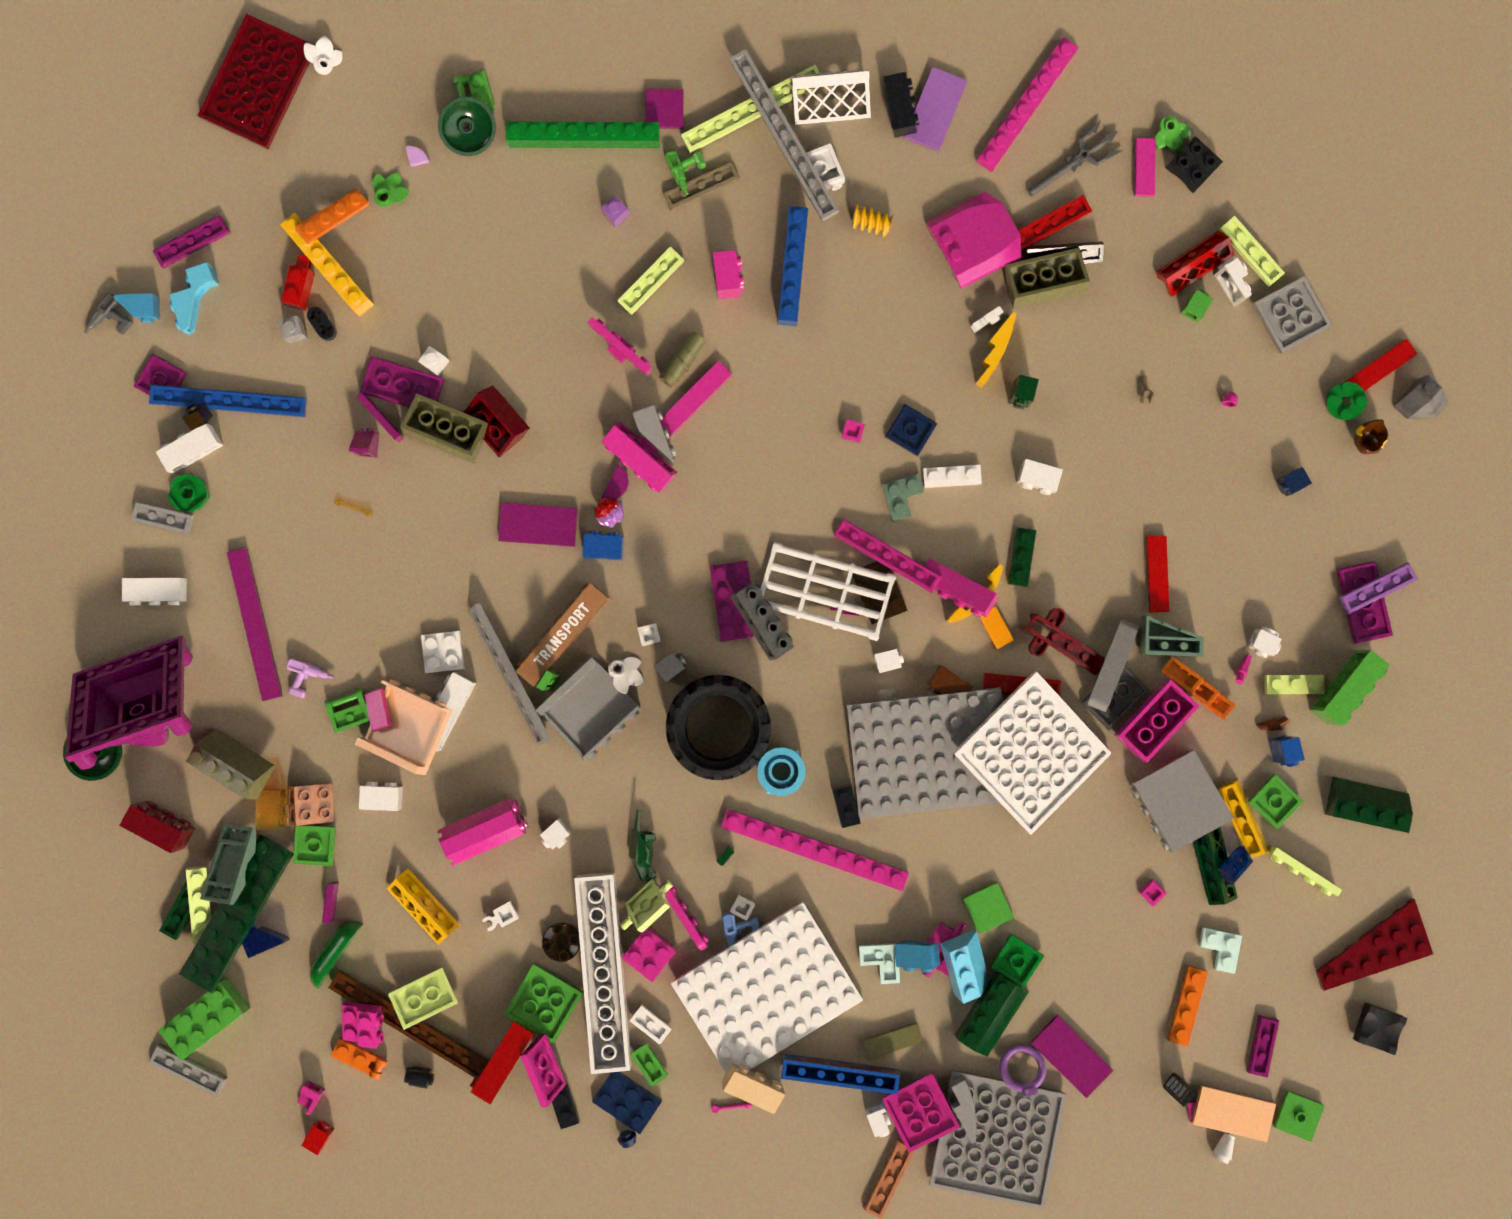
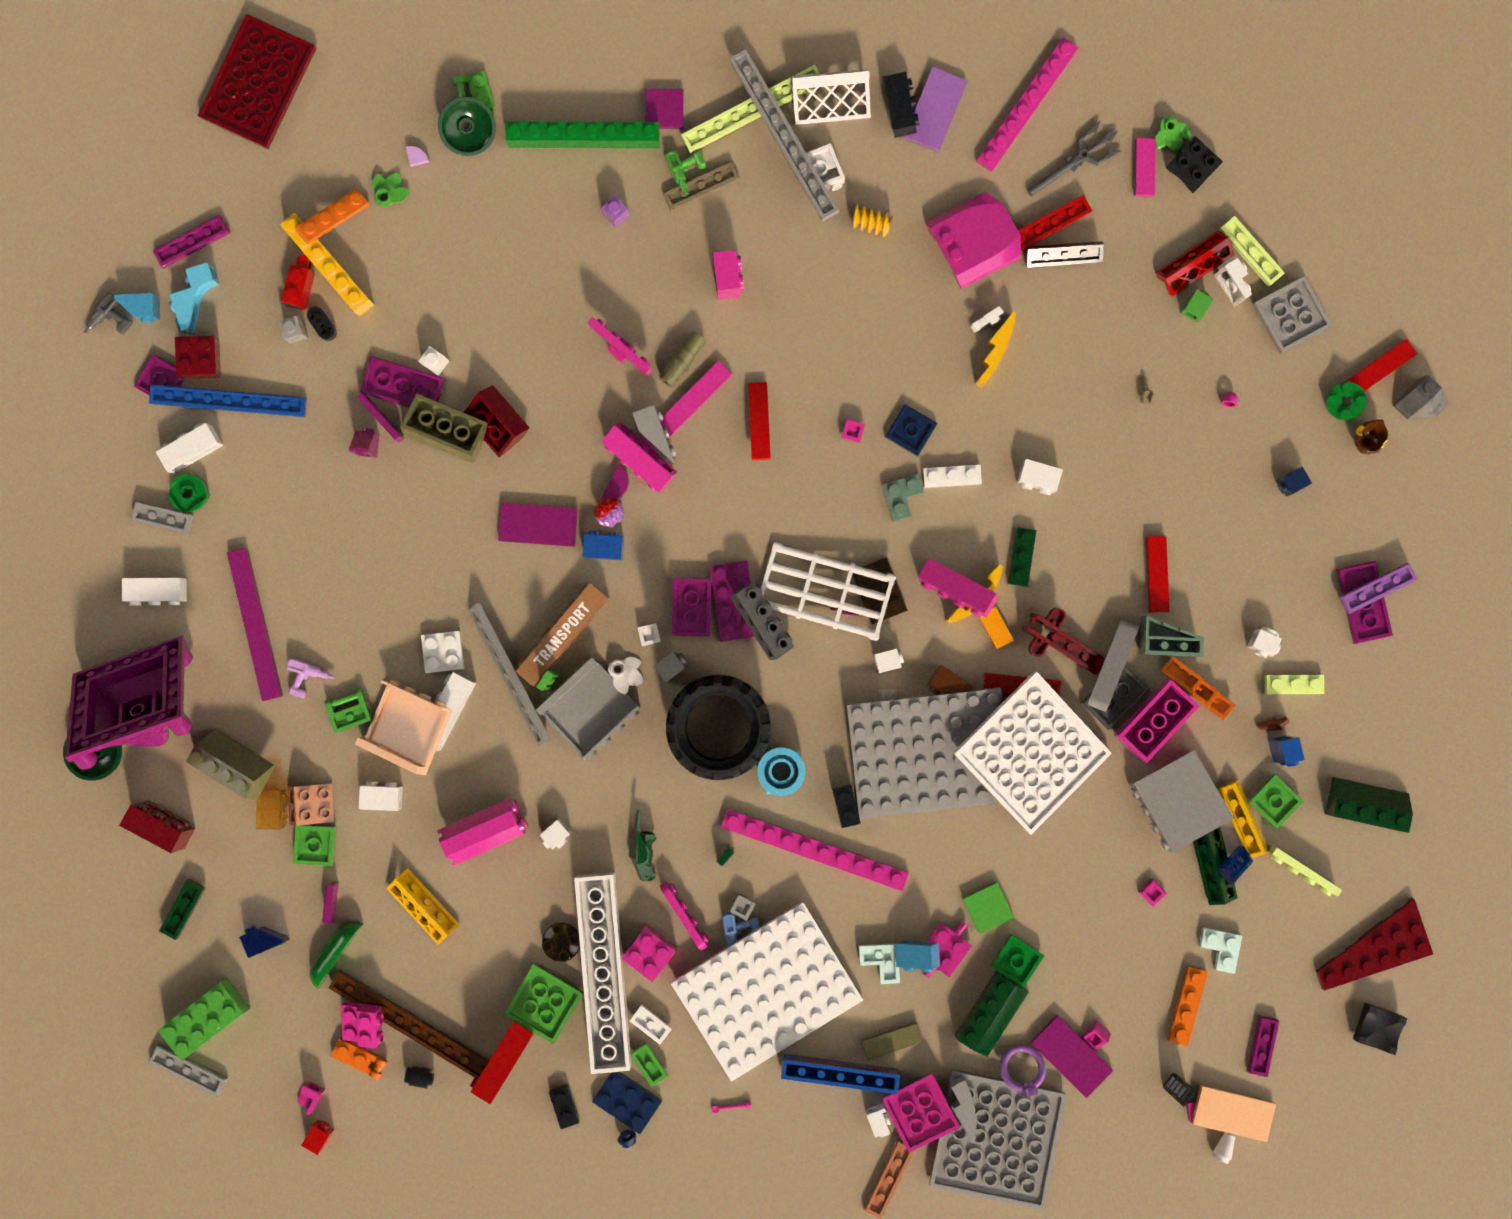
(197, 357): none -> dark red brick
(197, 416): dark brown plate -> none
(199, 909): yellowish green plate -> none
(229, 864): sand green slope -> none
(233, 922): dark green plate -> none
(322, 53): white plate -> none
(339, 502): clear yellow hinge -> none
(377, 710): dark pink tile -> none
(423, 998): yellowish green plate -> none
(503, 915): white plate -> none
(543, 1070): dark pink plate -> none
(646, 905): yellowish green plate -> none
(650, 280): yellowish green plate -> none
(691, 607): none -> magenta plate
(753, 1087): tan brick -> none
(759, 421): none -> red slope
(793, 266): blue brick -> none
(887, 556): dark pink tile -> none
(966, 966): medium azure slope -> none
(1023, 391): dark green brick -> none
(1046, 278): olive slope -> none
(1096, 1036): none -> dark pink slope
(1242, 670): dark pink bar -> none
(1298, 1116): bright green plate -> none
(1350, 687): bright green brick -> none

